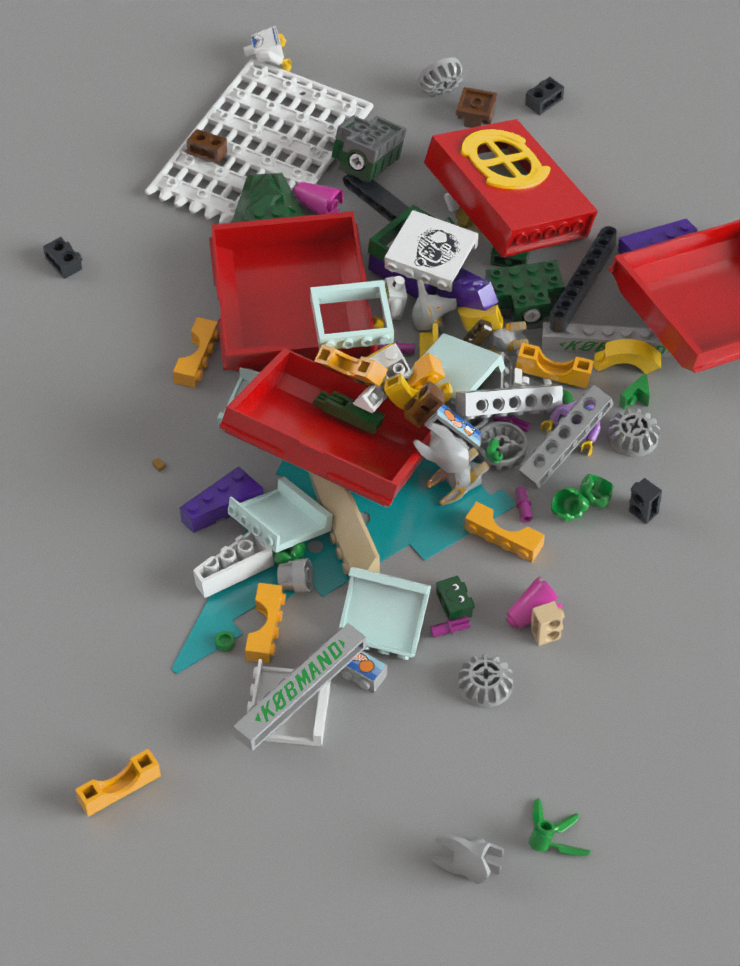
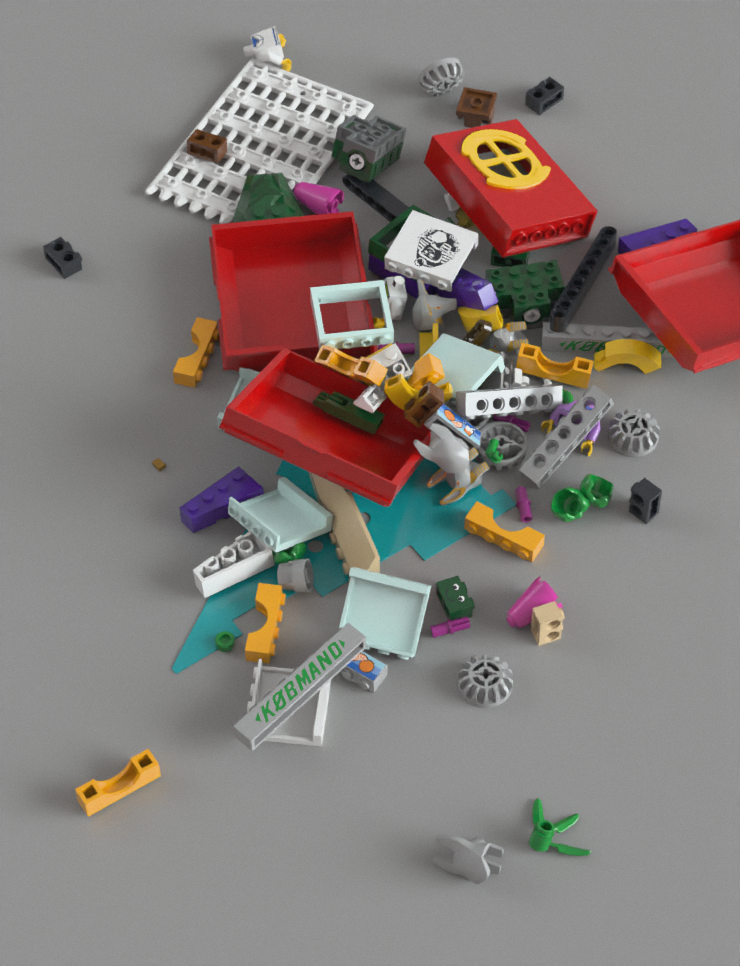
(637, 391): green slope -> none

